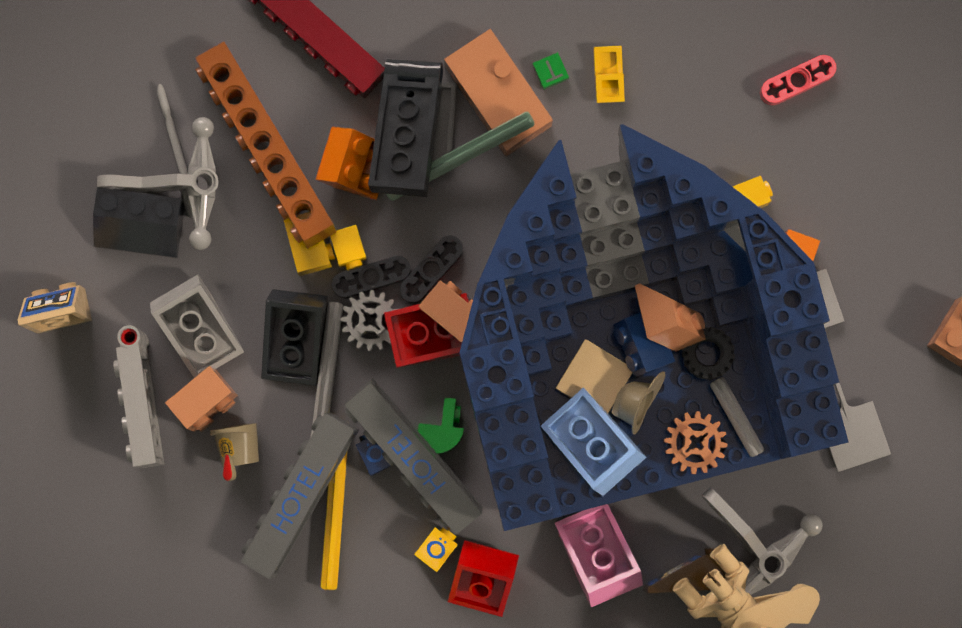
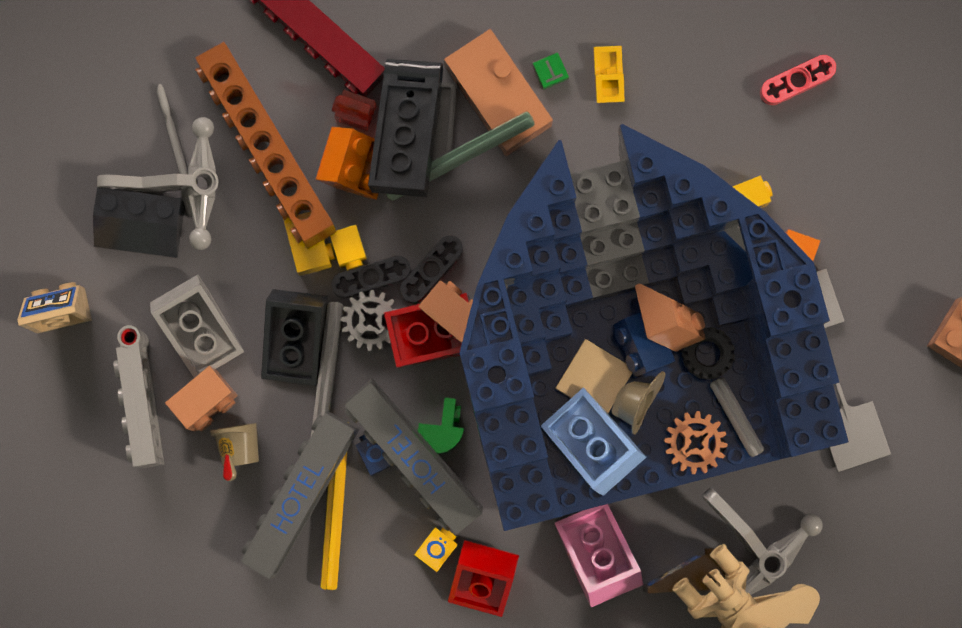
(354, 110): none -> clear red brick

